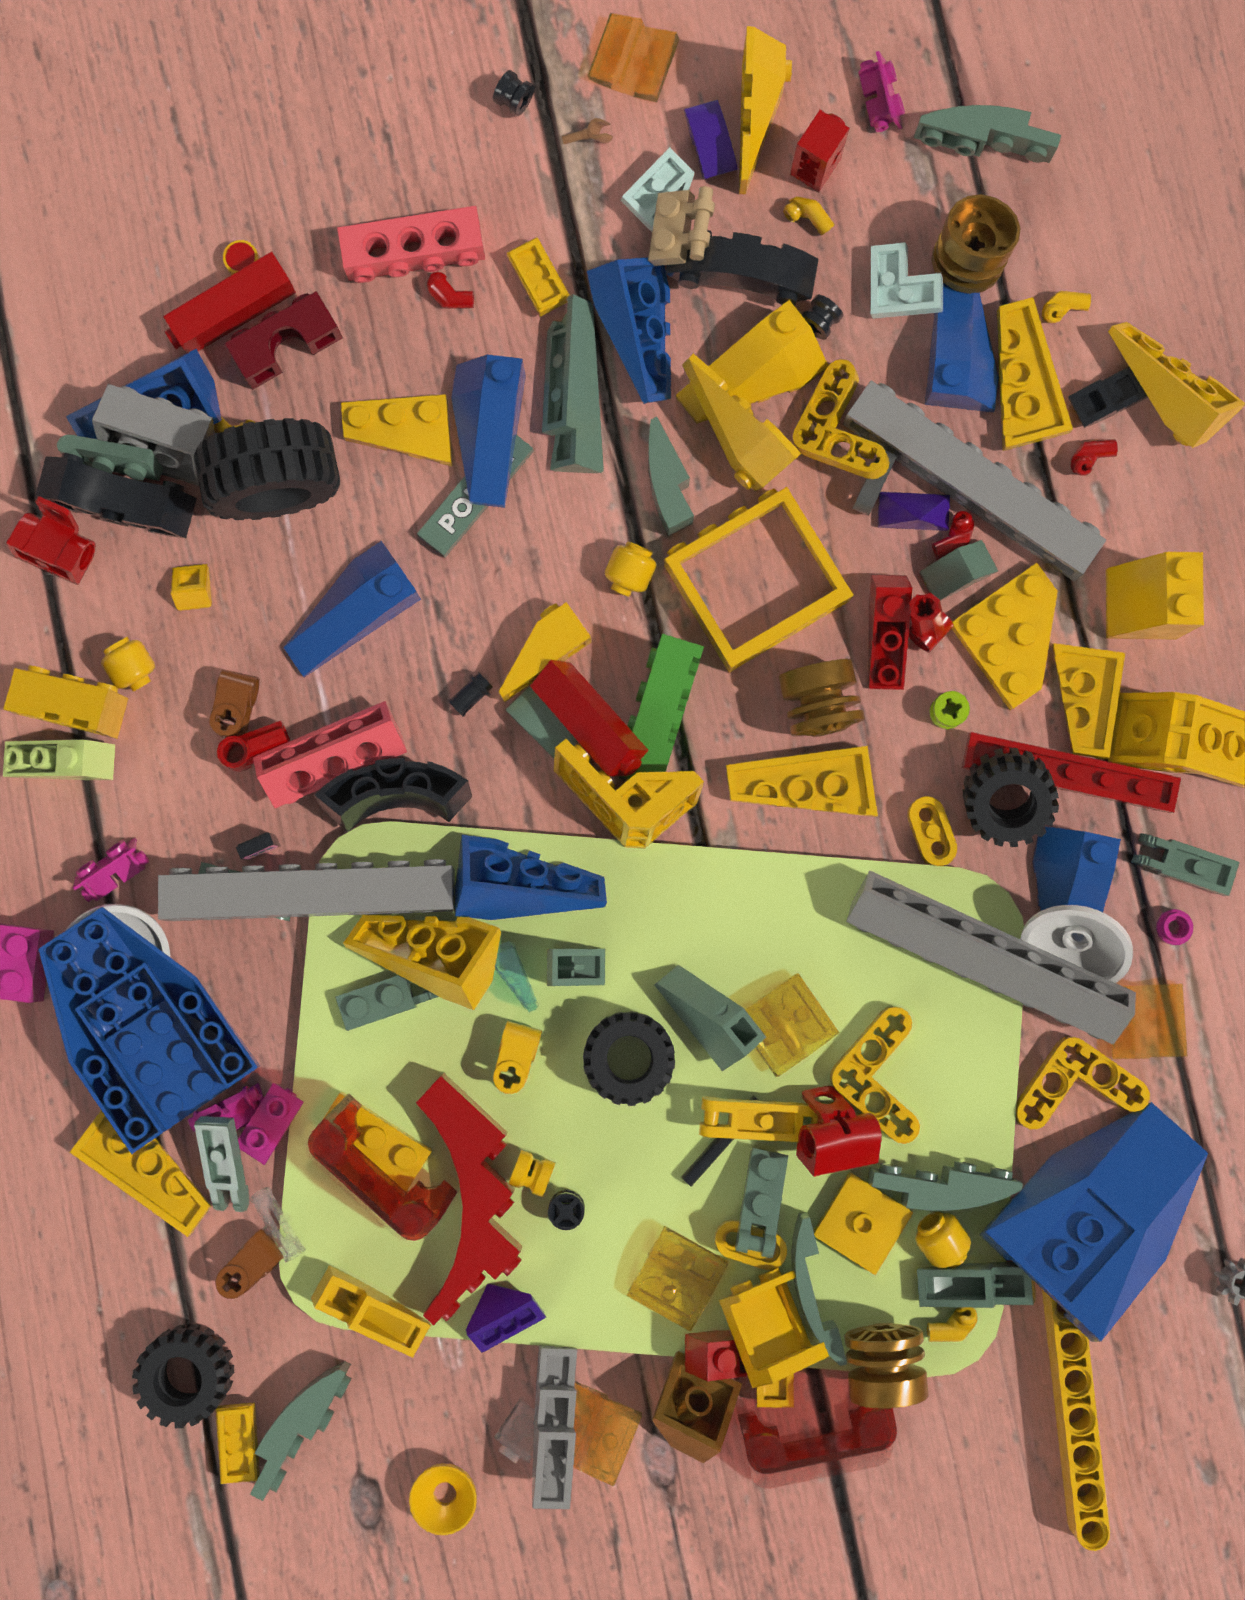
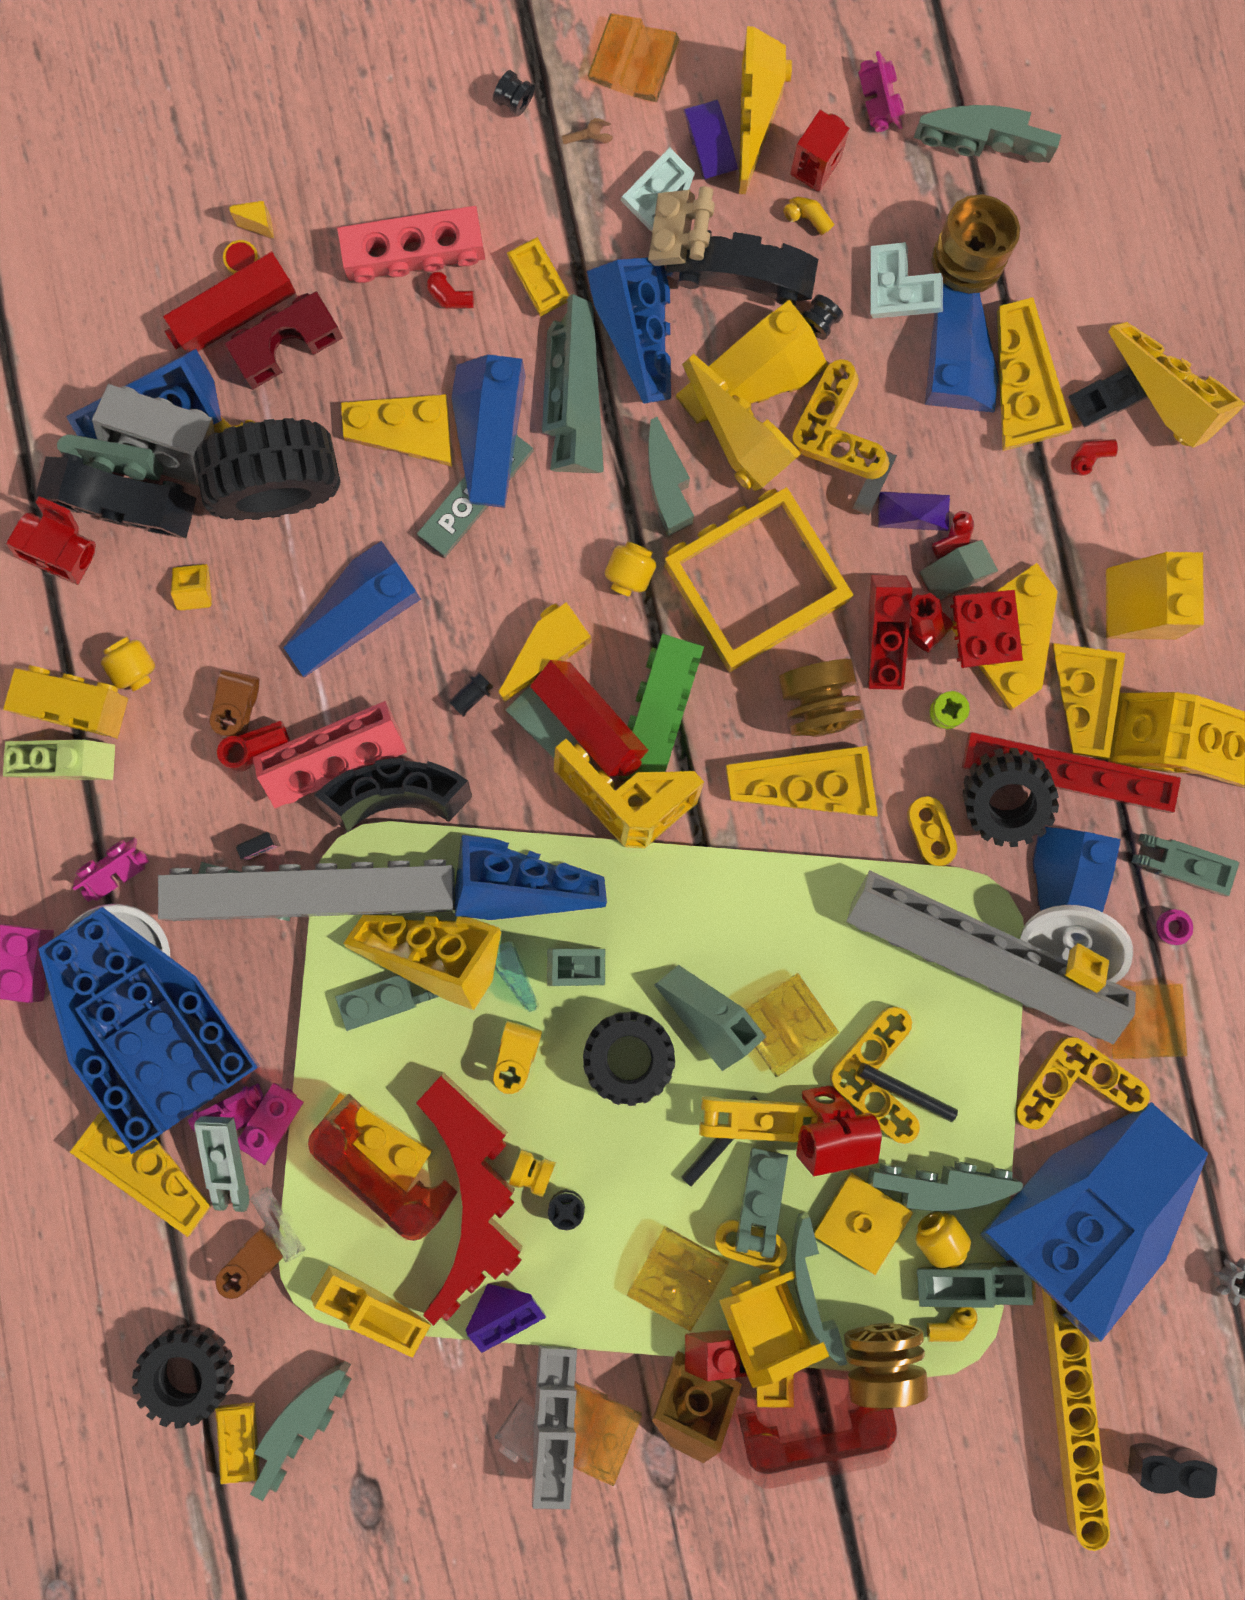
(253, 217): none -> yellow slope
(437, 1516): yellow piece -> none
(907, 1092): none -> black bar
(975, 481): light grey brick -> none
(987, 628): none -> red hinge
(1062, 302): yellow arm -> none
(1087, 968): none -> yellow plate
(1172, 1470): none -> black brick

